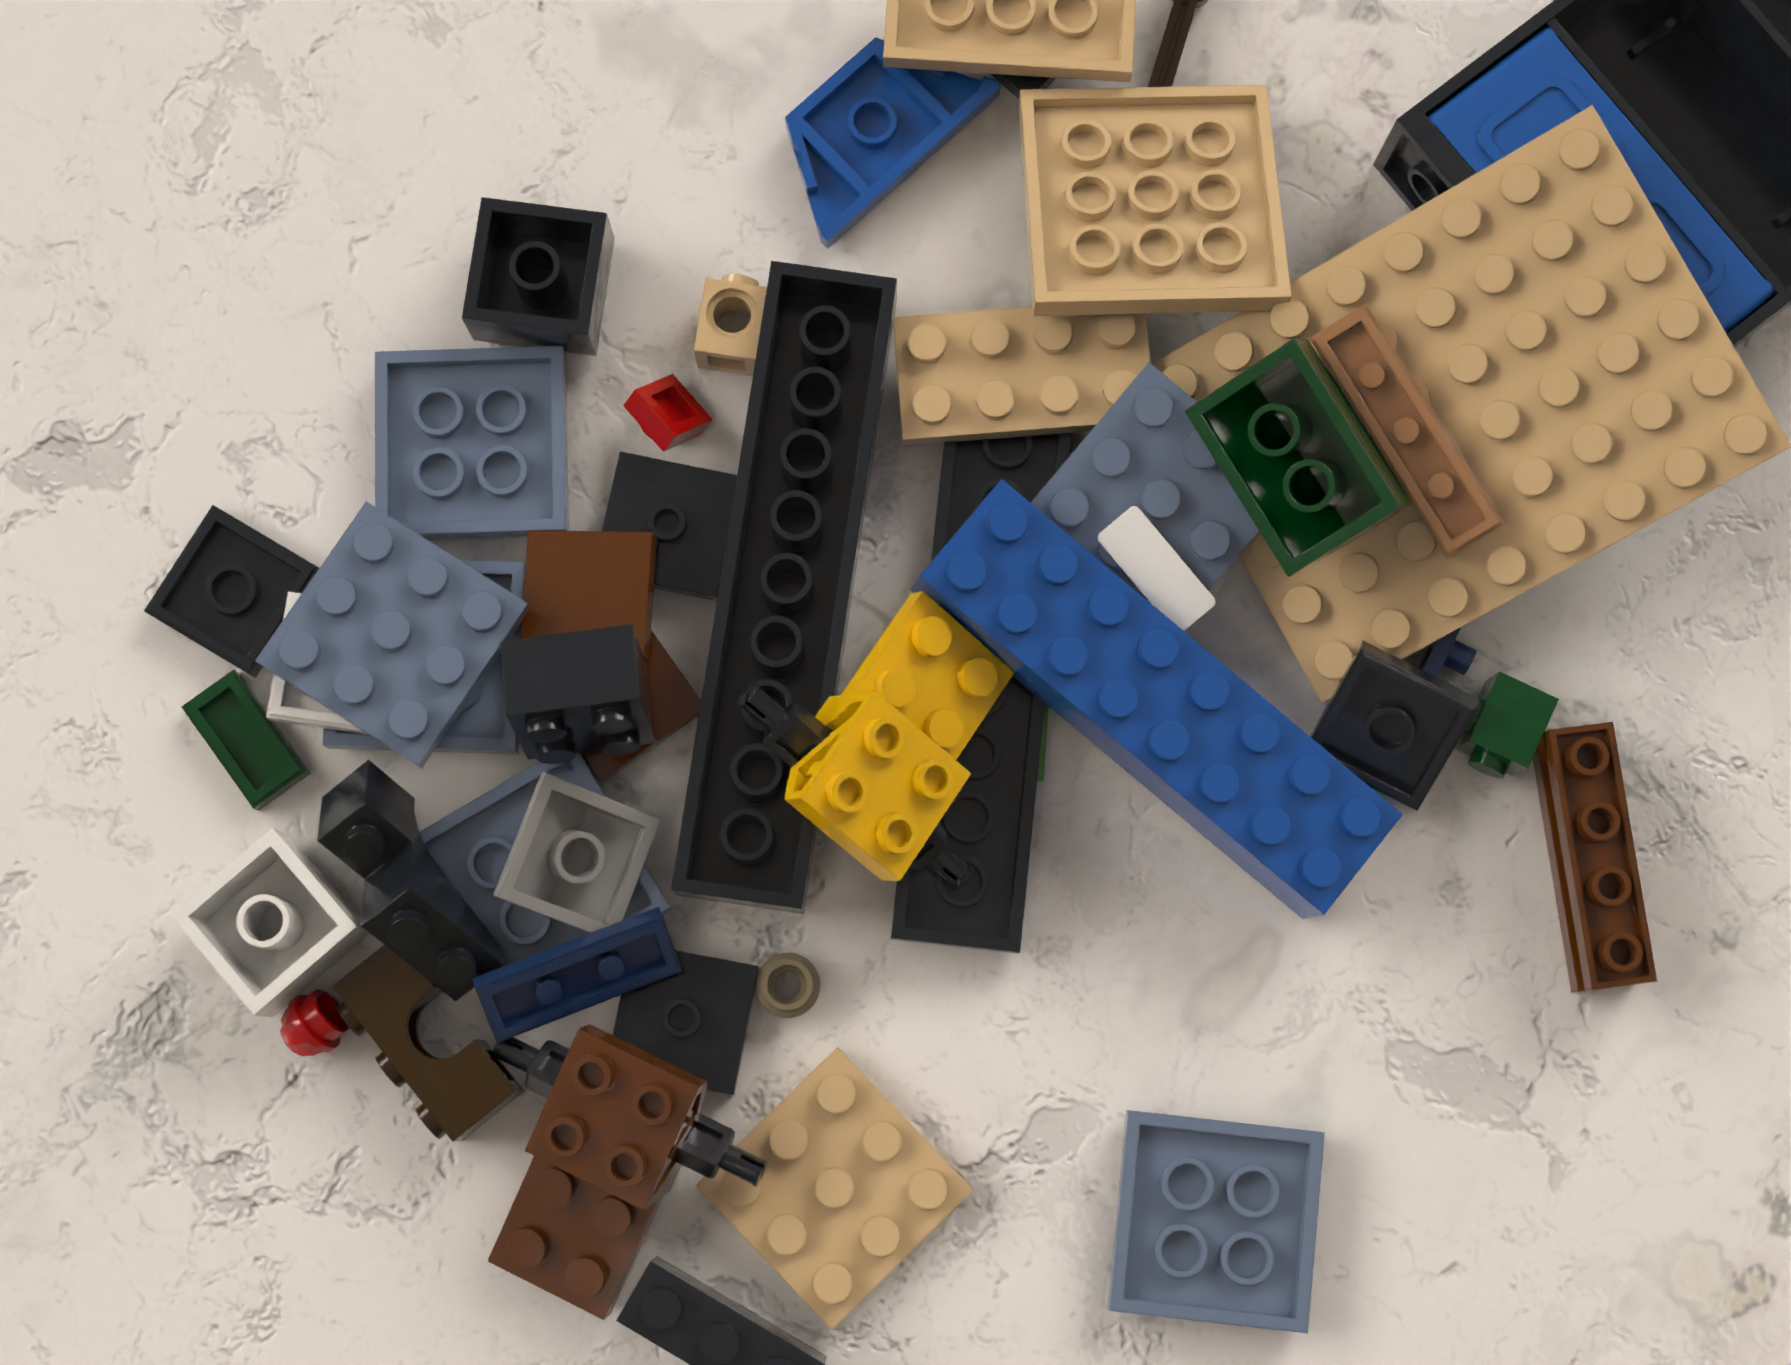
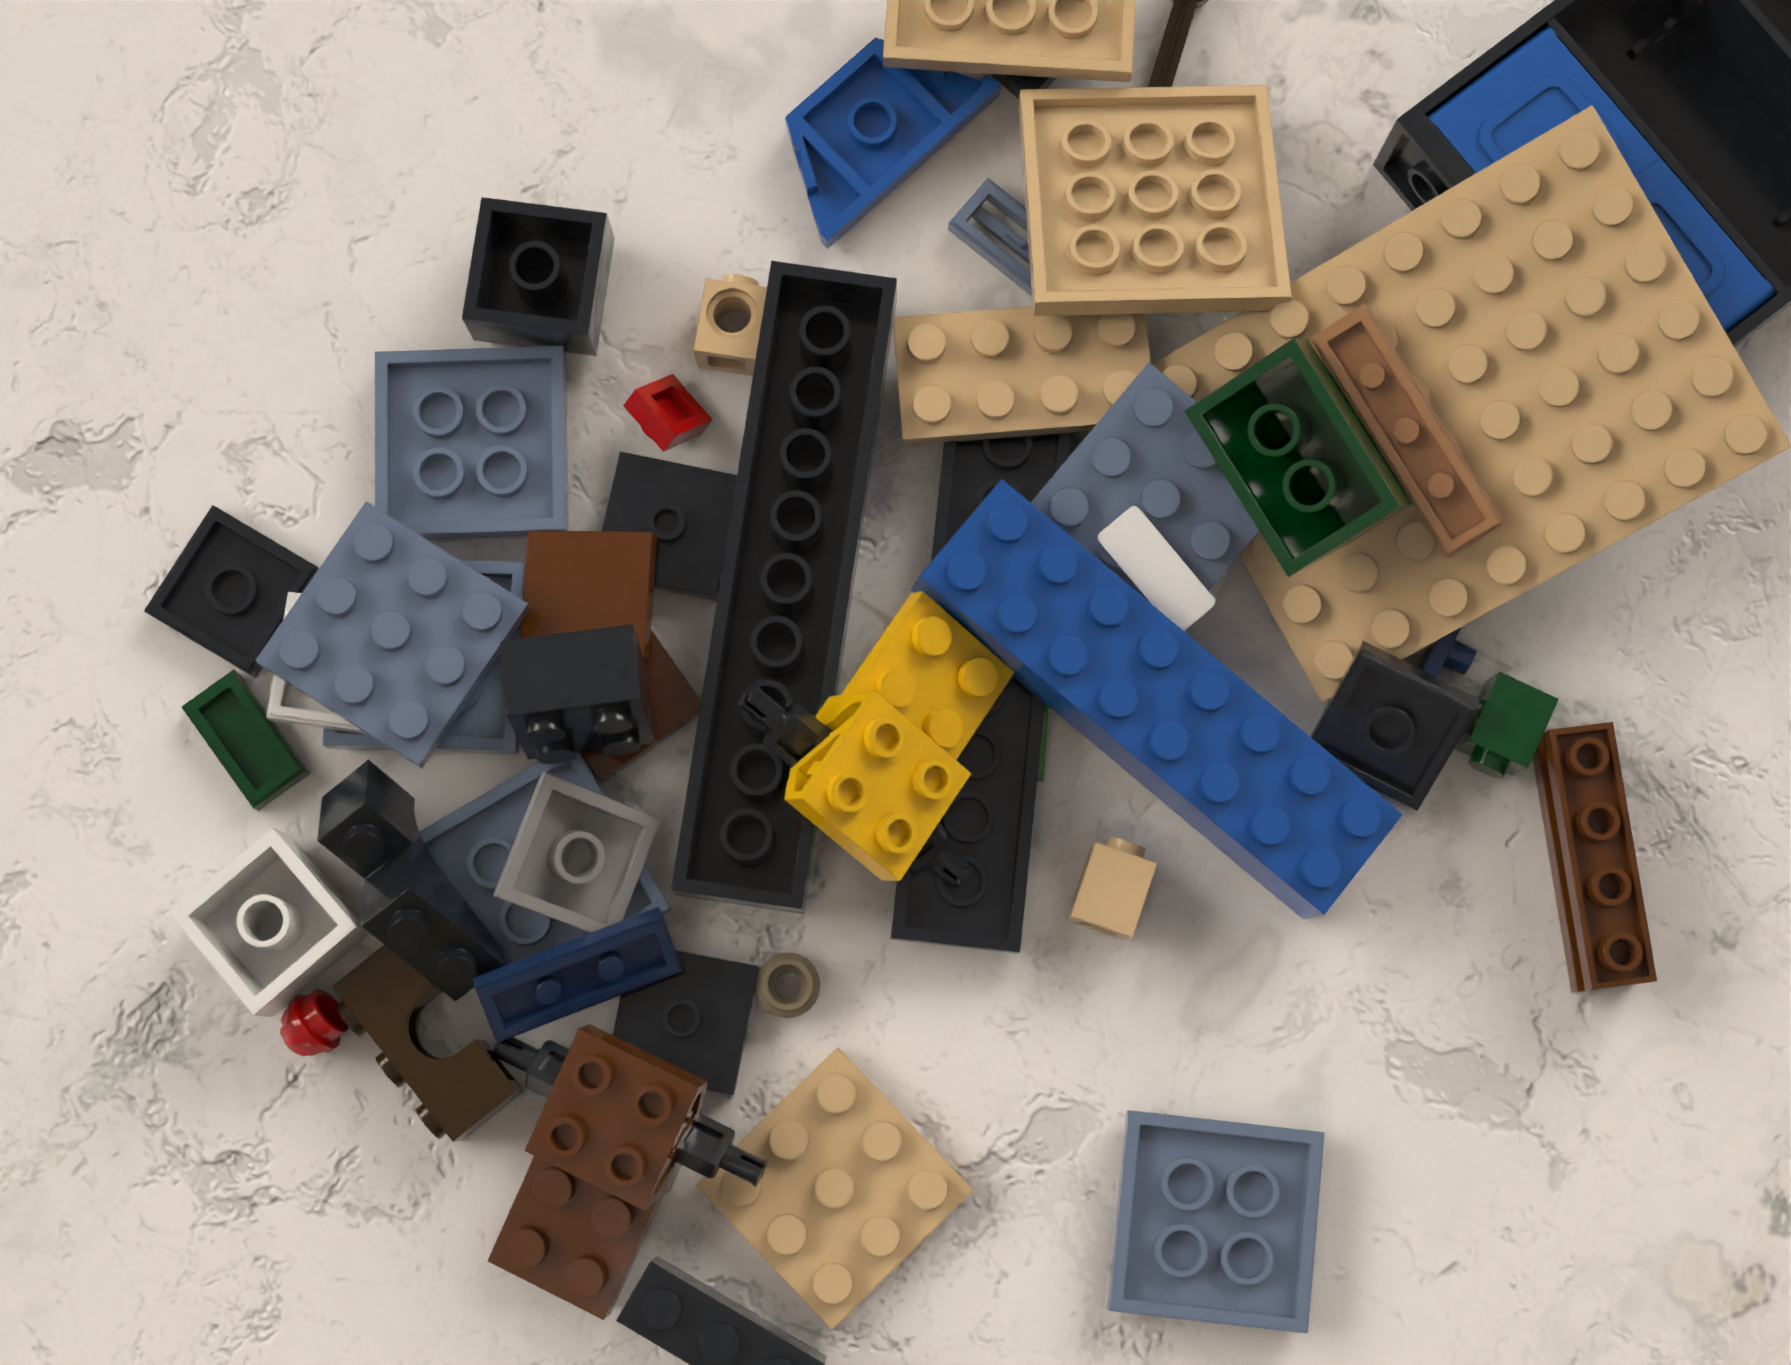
(983, 245): none -> sand blue tile
(1112, 888): none -> tan brick

